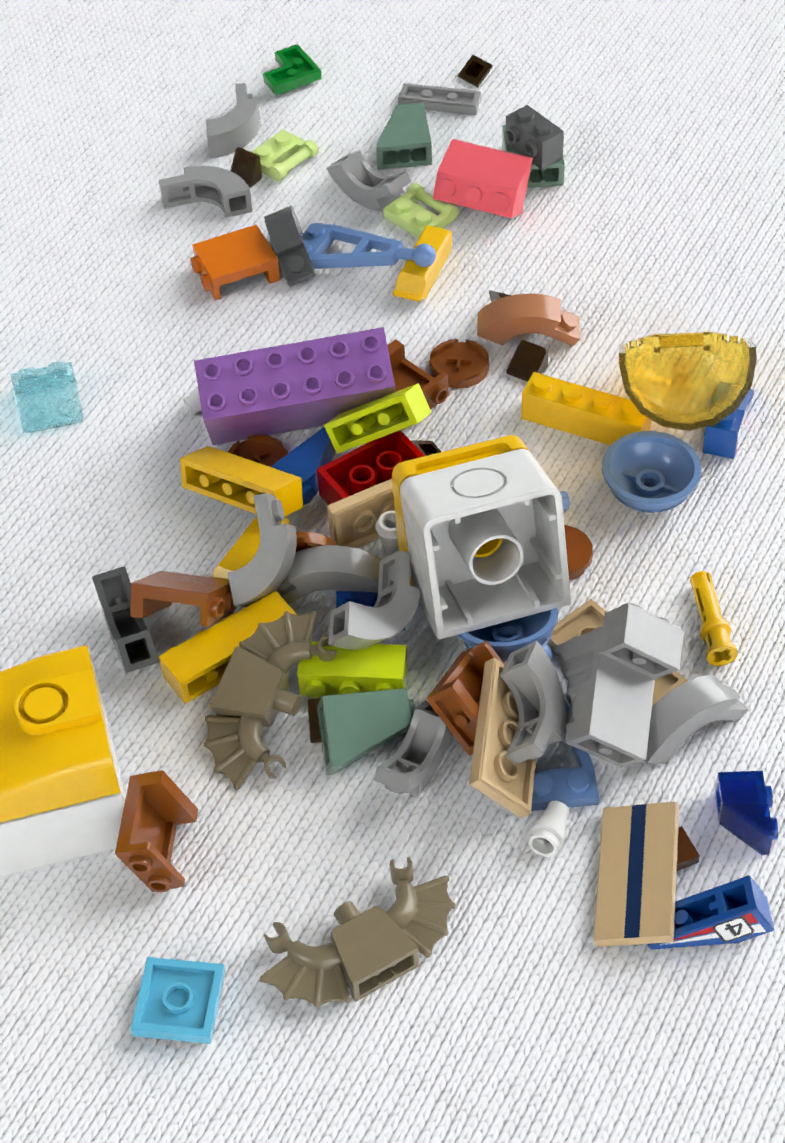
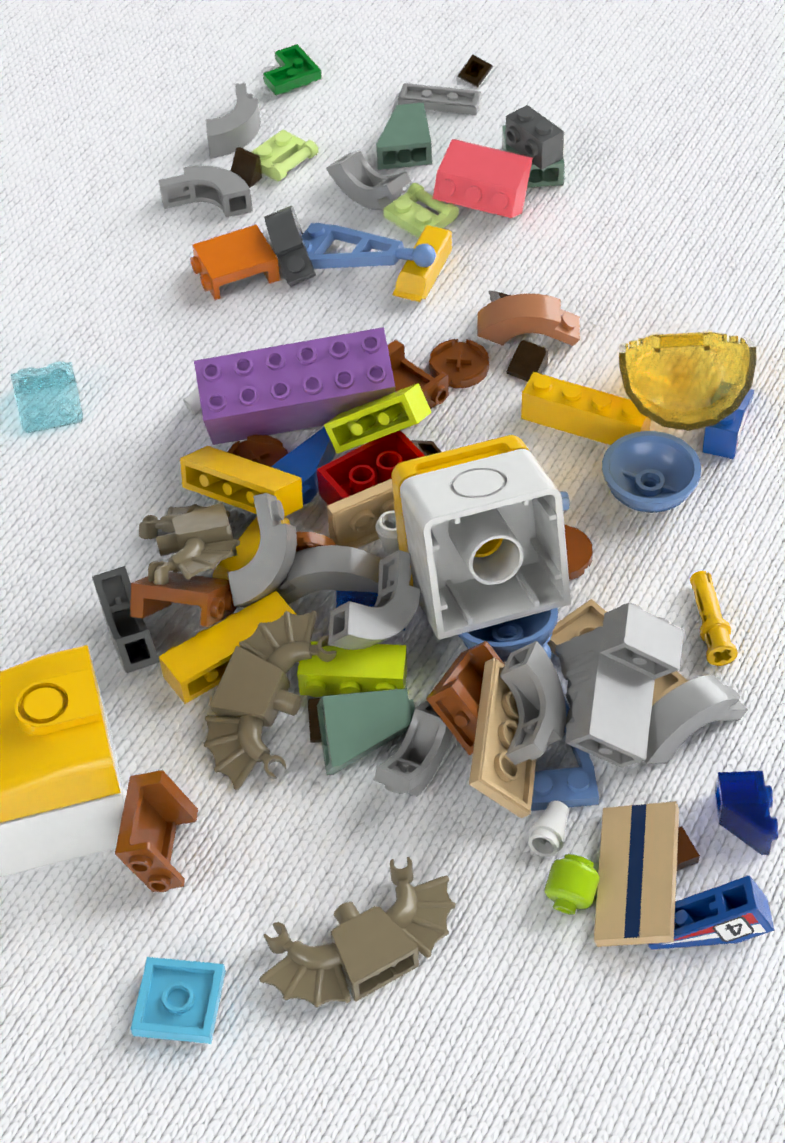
(197, 535): none -> dark tan torso
(572, 884): none -> lime head

